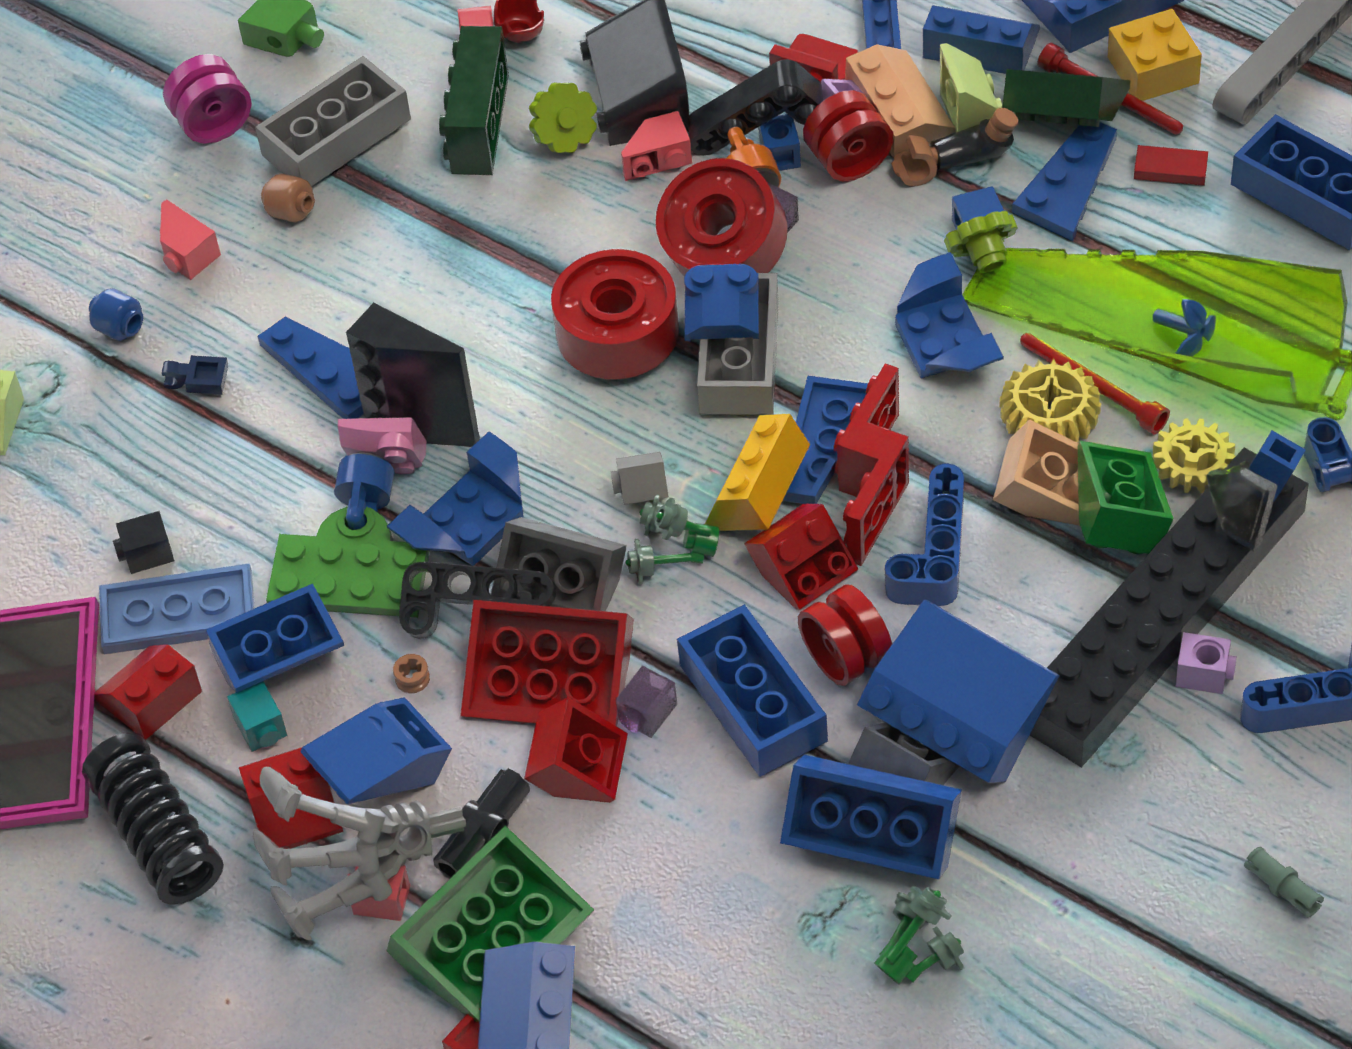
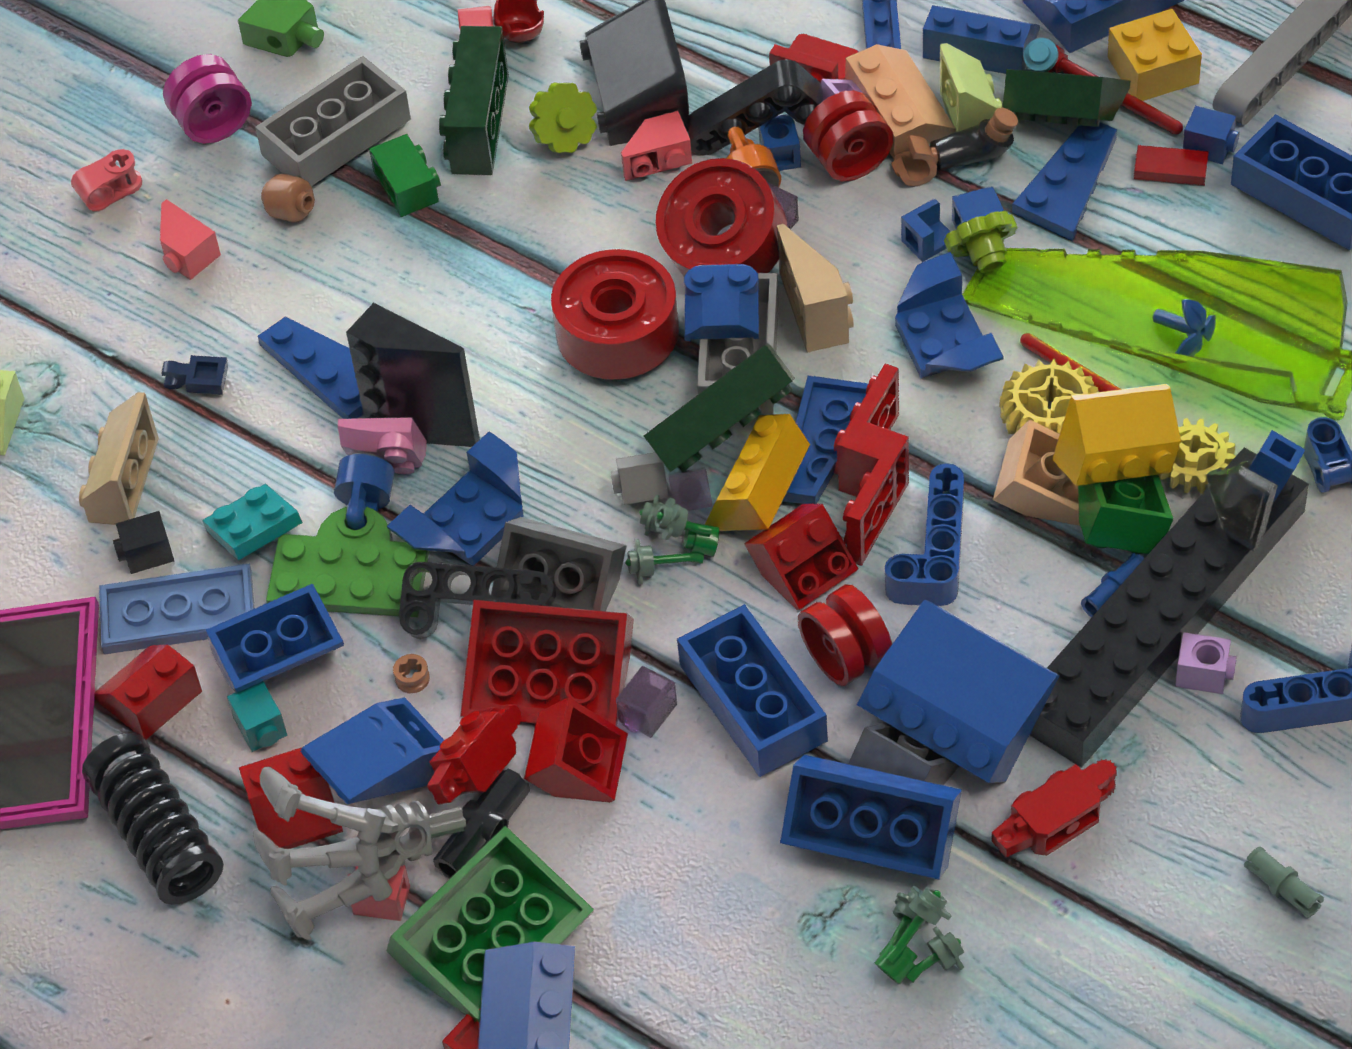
(105, 181): none -> coral piece
(115, 314): blue head -> none
(120, 463): none -> tan slope
(252, 521): none -> teal plate
(404, 174): none -> green brick
(474, 753): none -> red hinge
(691, 488): none -> clear purple brick
(719, 407): none -> dark green brick
(814, 293): none -> tan slope
(924, 231): none -> blue panel
(1041, 55): none -> medium azure plate
(1056, 810): none -> red hinge
(1109, 584): none -> blue pin
(1118, 435): none -> yellow slope
(1211, 132): none -> blue brick

